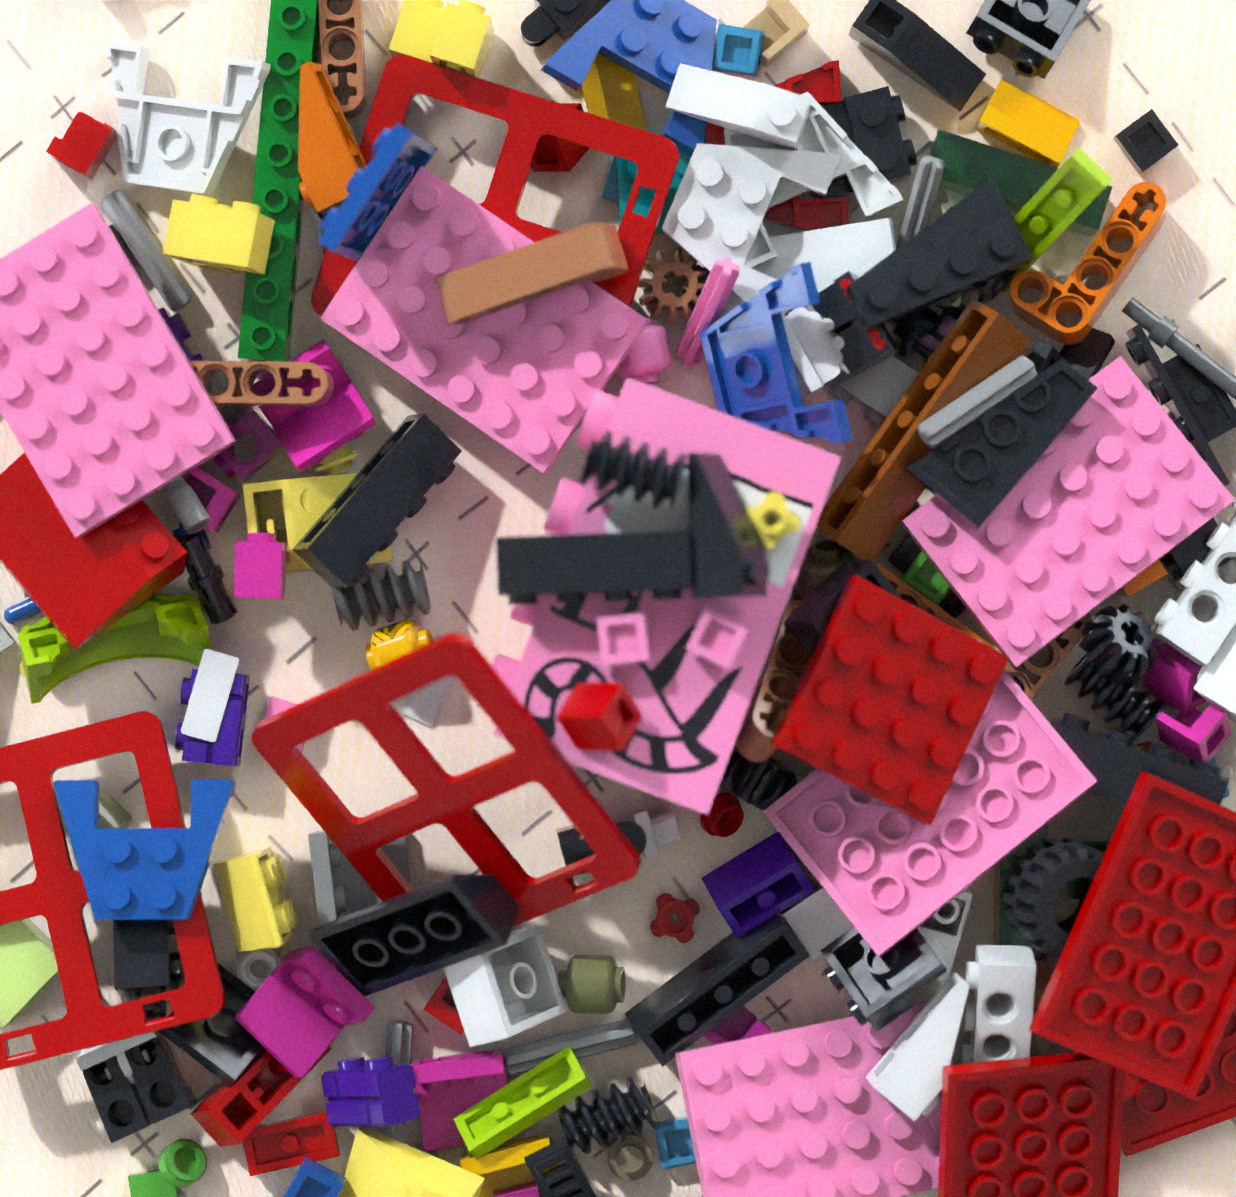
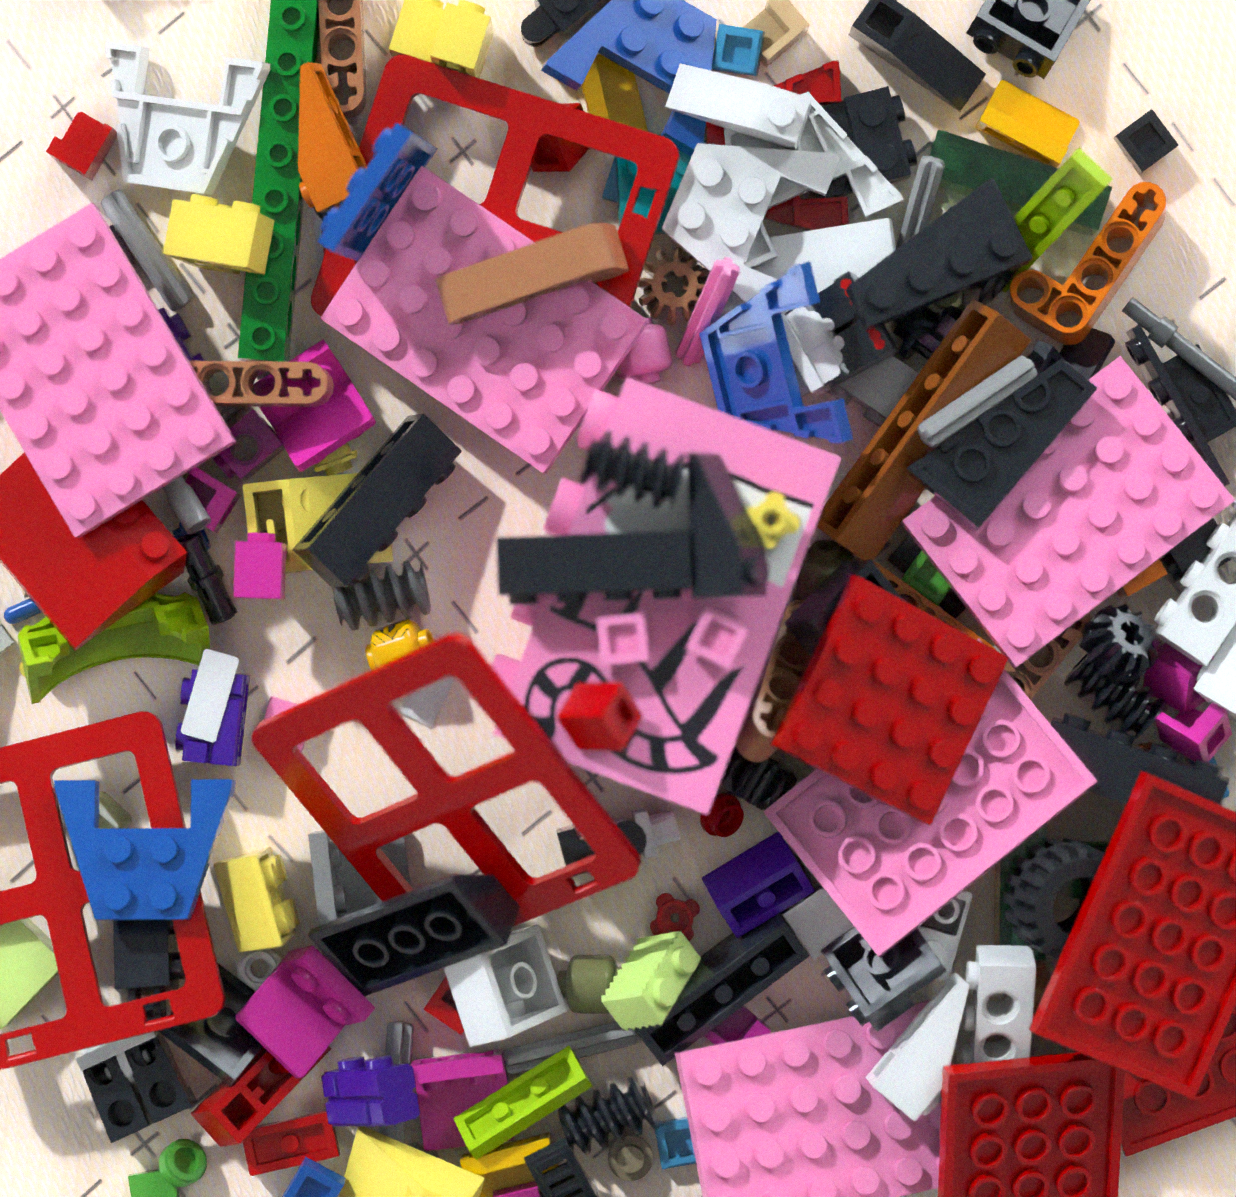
(651, 980): none -> yellowish green brick

